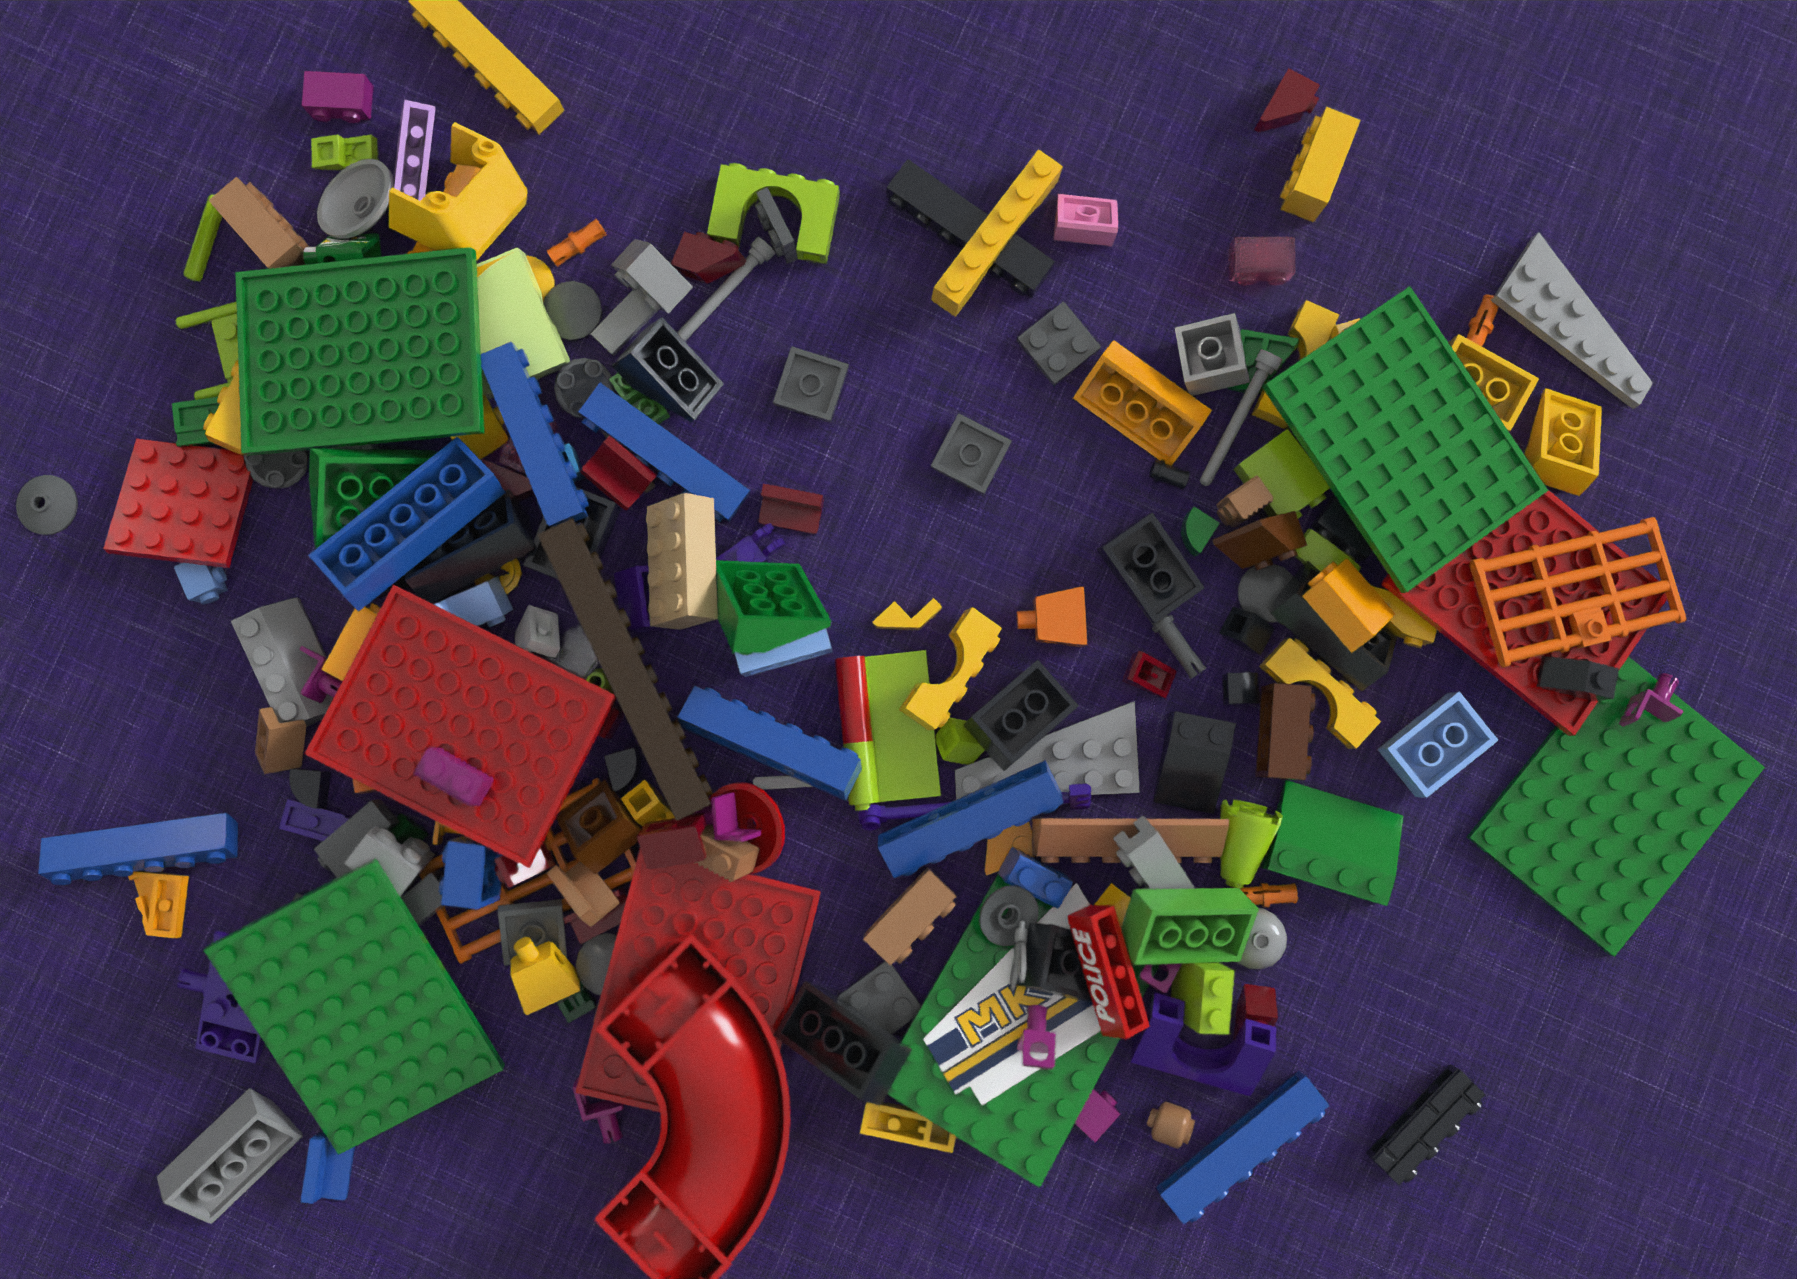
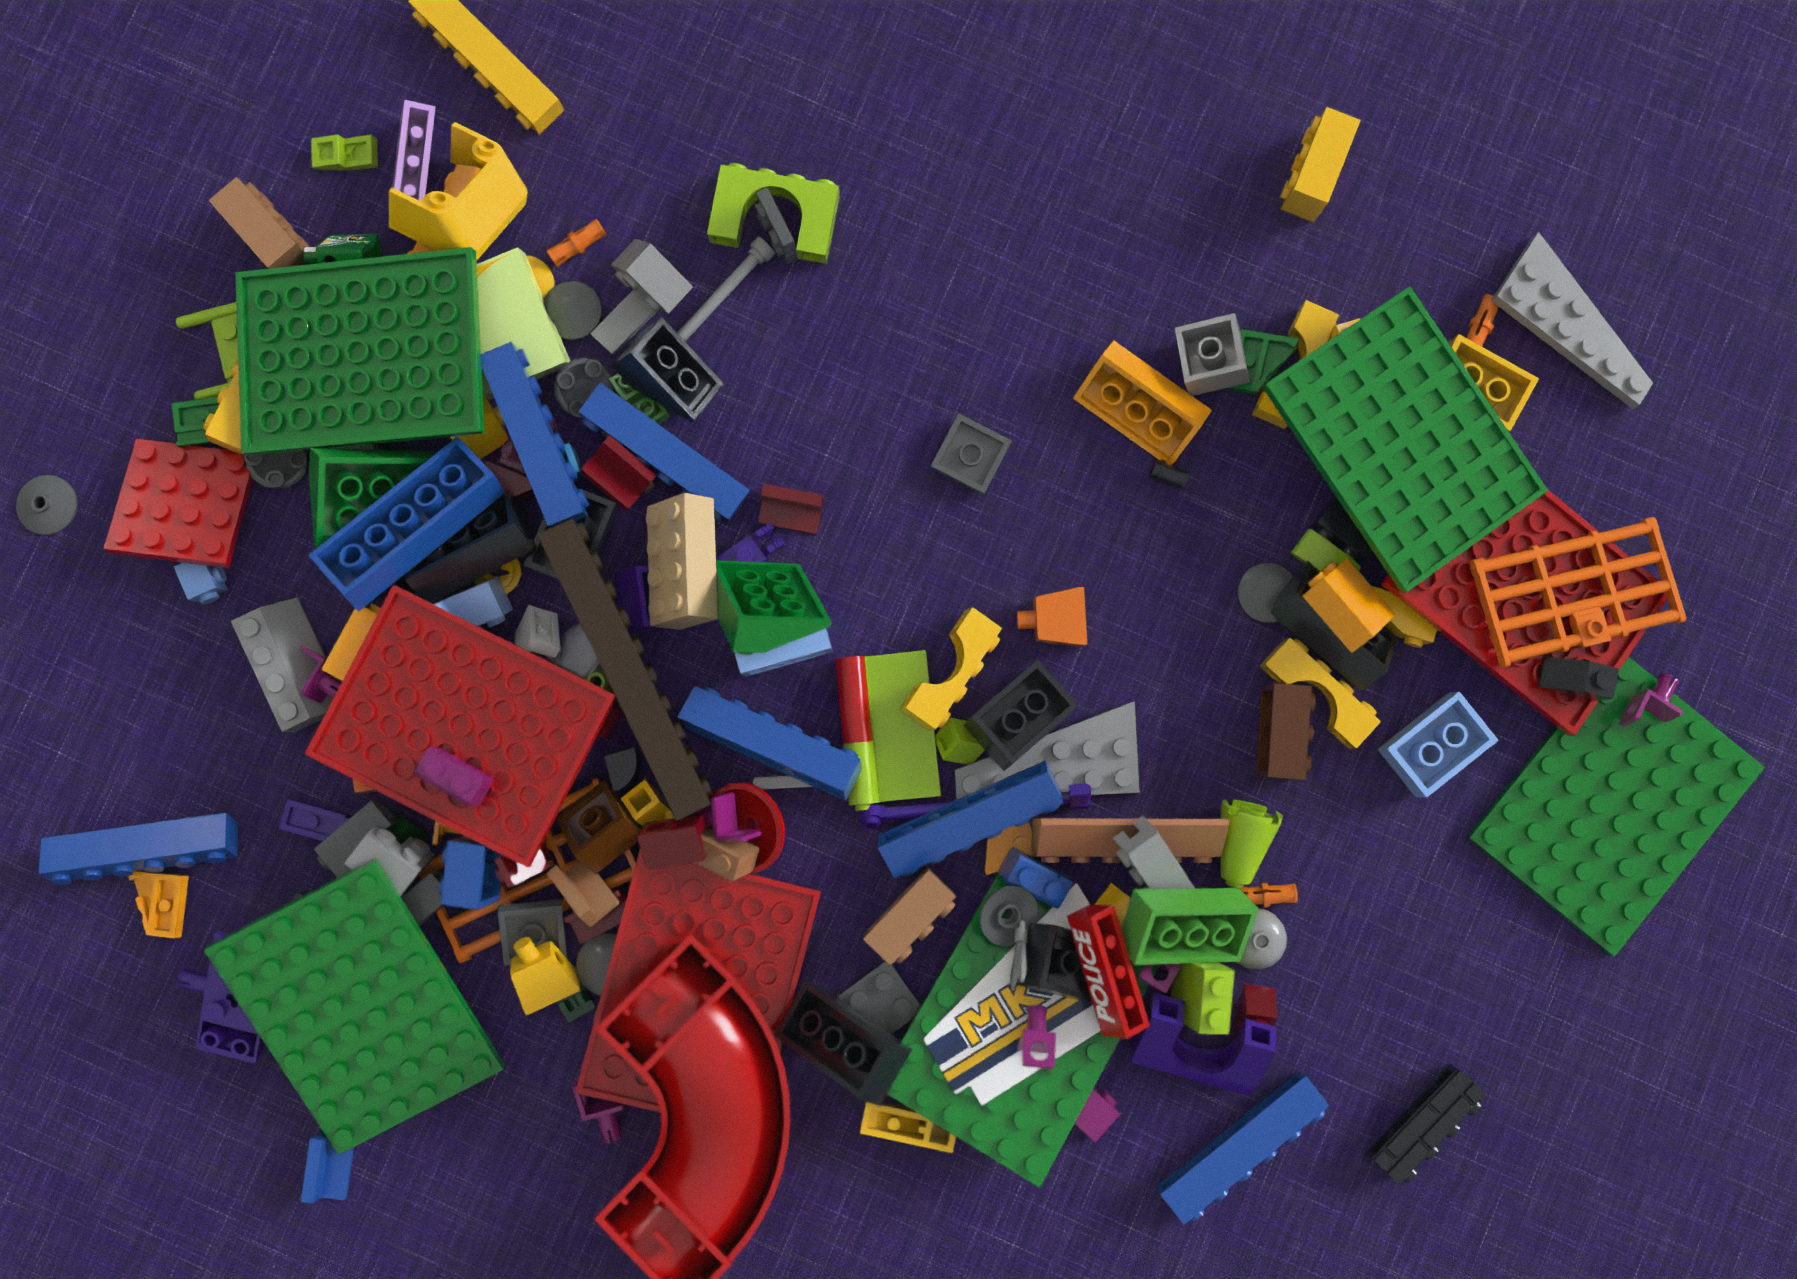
(203, 242): lime axle -> none
(228, 1157): light grey slope -> none
(279, 744): medium nougat panel -> none
(310, 787): black brick -> none
(337, 96): magenta brick -> none
(355, 199): light grey dish -> none
(706, 259): dark red slope -> none
(811, 384): dark grey plate -> none
(896, 618): yellow slope -> none
(958, 220): black brick -> none
(991, 237): yellow arch -> none
(1058, 343): dark grey plate -> none
(1086, 220): bright pink slope -> none
(1149, 674): dark red slope -> none
(1150, 567): black slope -> none
(1171, 1124): medium nougat head -> none
(1177, 645): dark grey pin -> none
(1193, 761): black slope -> none
(1197, 530): green brick -> none
(1240, 688): black brick -> none
(1244, 502): medium nougat brick -> none
(1246, 630): black brick -> none
(1262, 260): clear pink brick -> none
(1263, 541): reddish brown slope -> none
(1265, 365): light grey piece -> none
(1286, 474): lime brick -> none
(1290, 101): dark red slope -> none
(1335, 843): green slope -> none
(1565, 442): yellow slope -> none

